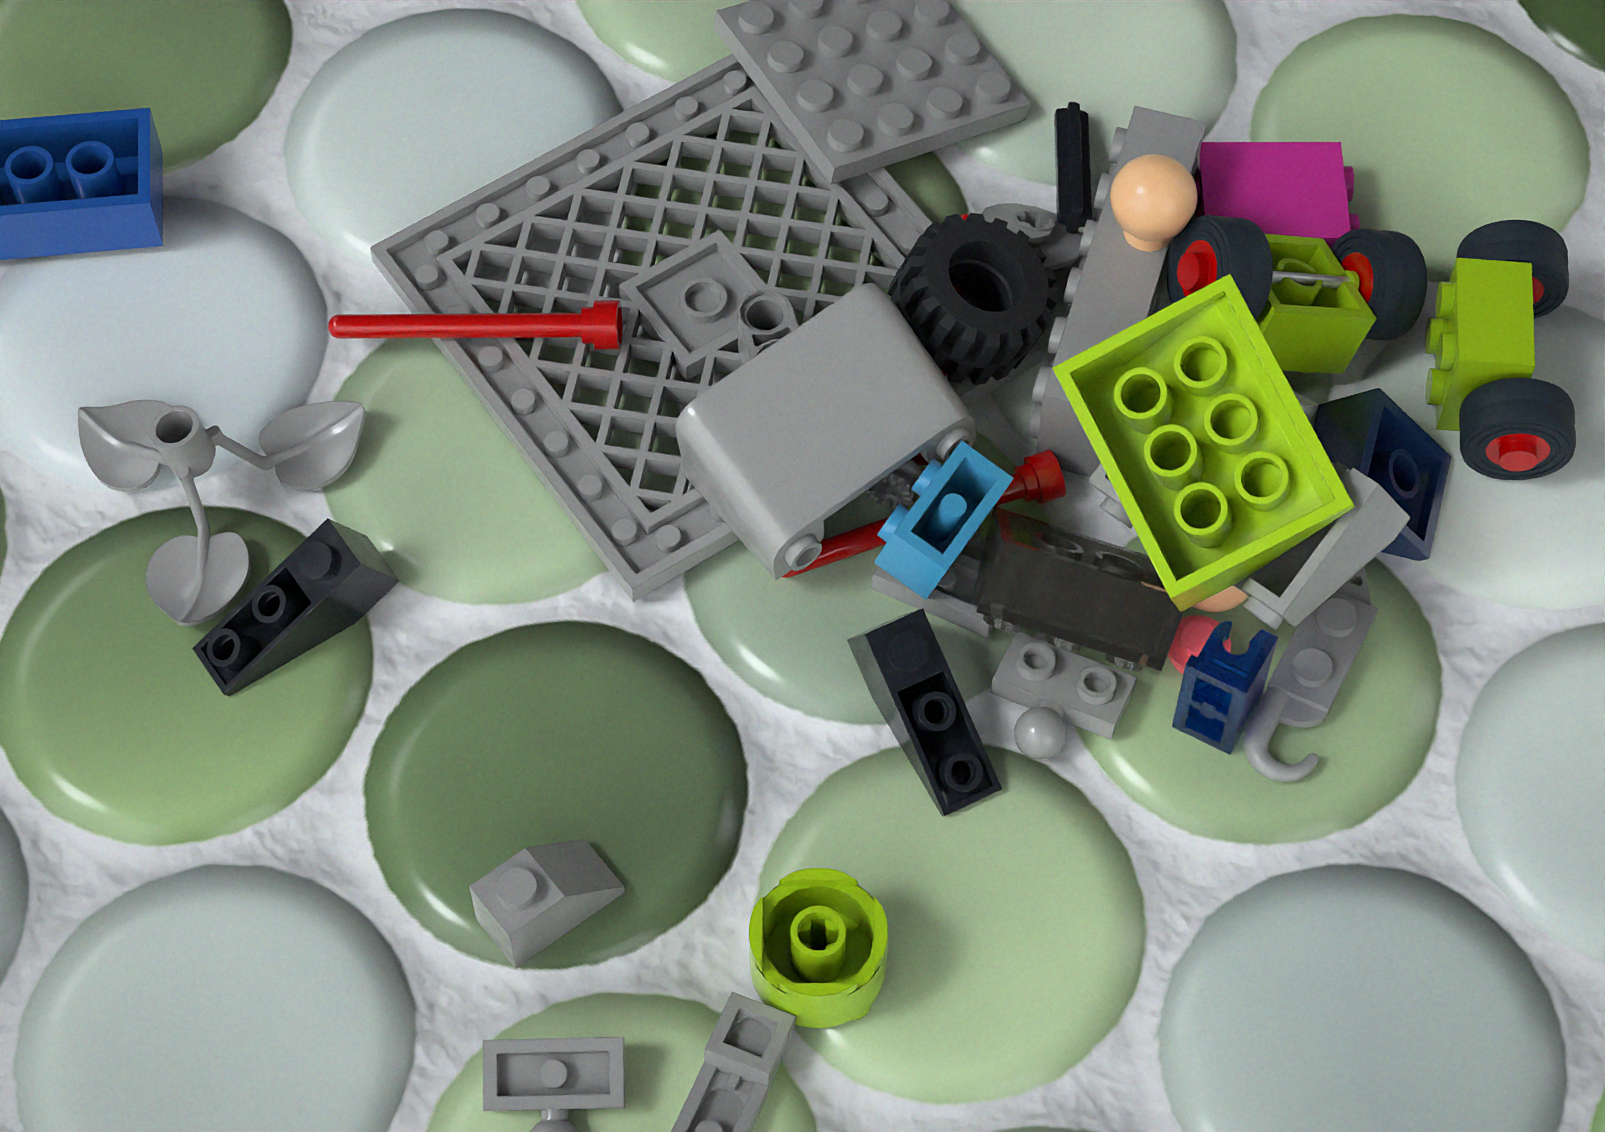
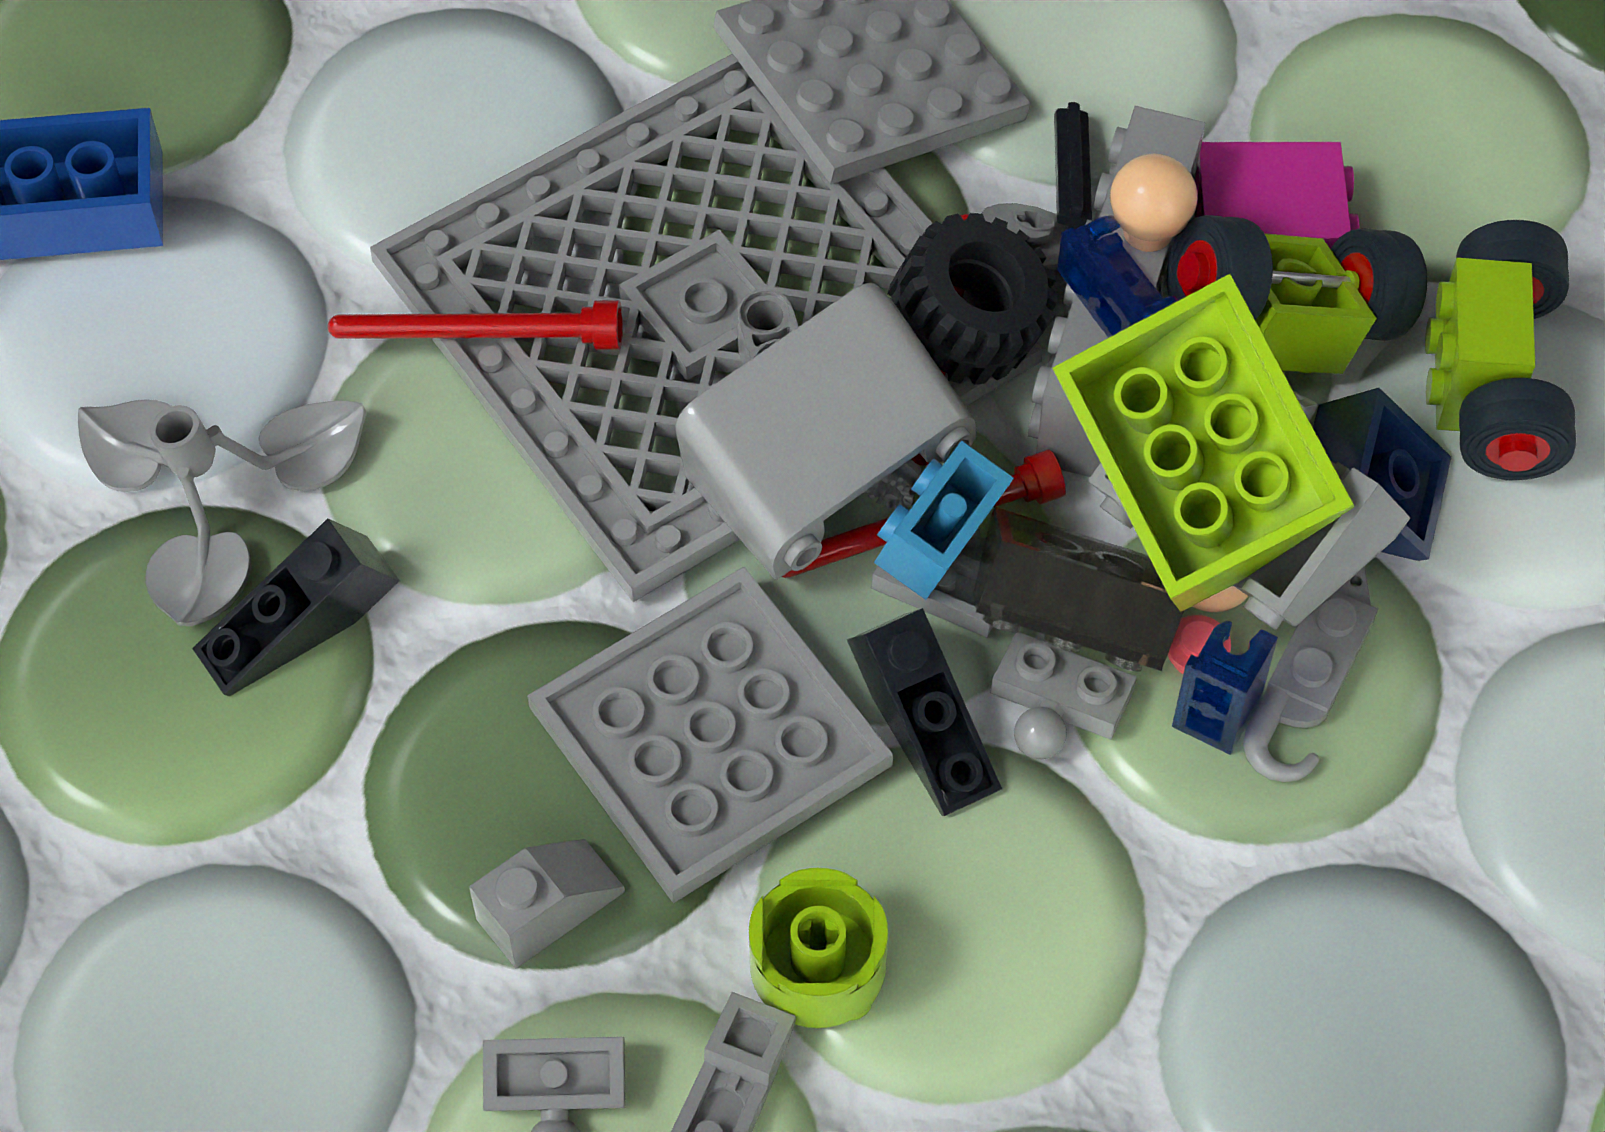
(709, 733): none -> light grey plate
(1107, 276): none -> clear blue hinge

